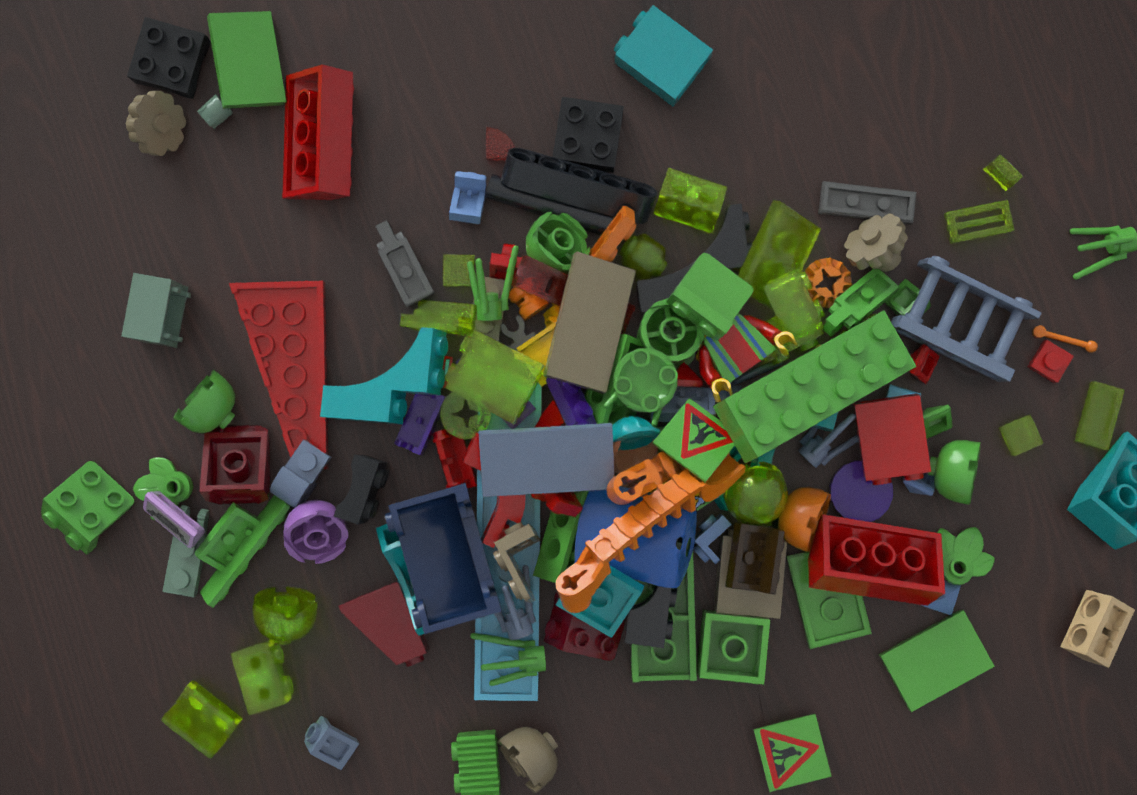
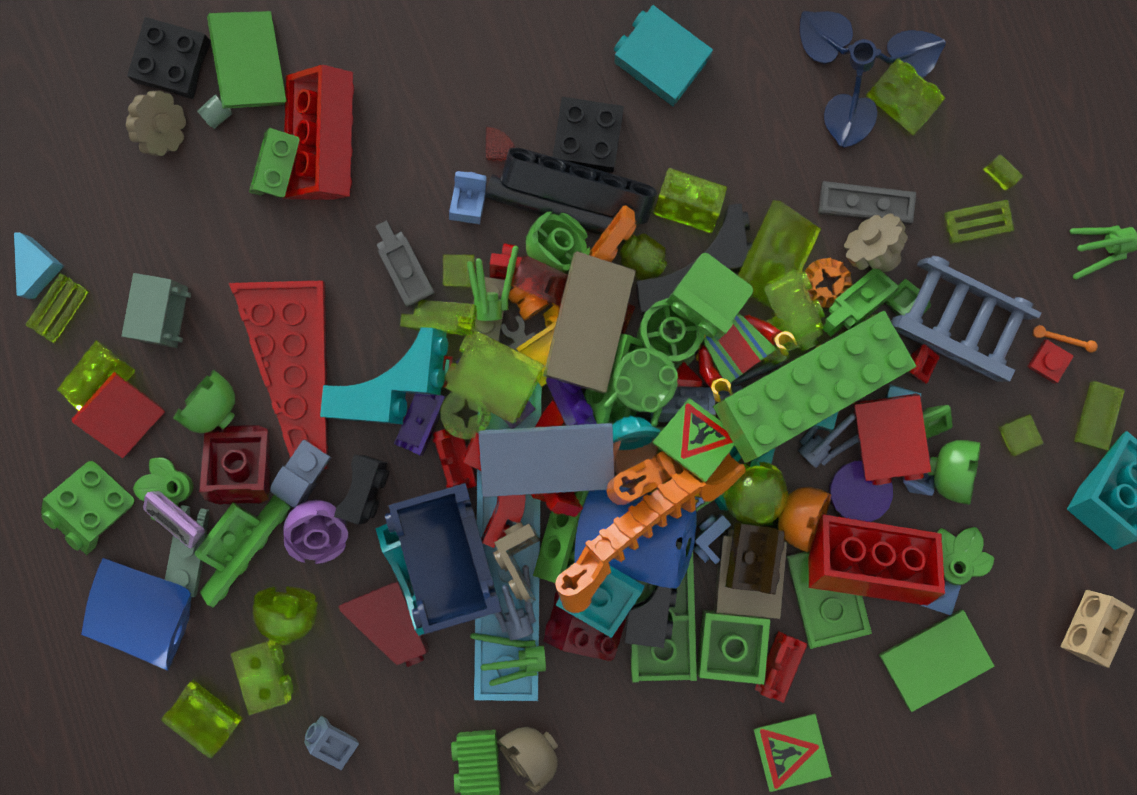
(33, 266): none -> medium azure slope
(46, 302): none -> clear neon green tile
(91, 374): none -> clear neon green bracket
(118, 415): none -> red tile
(137, 613): none -> blue piece
(274, 163): none -> bright green bracket
(781, 666): none -> red hinge
(827, 34): none -> dark blue plant
(906, 96): none -> clear neon green bracket

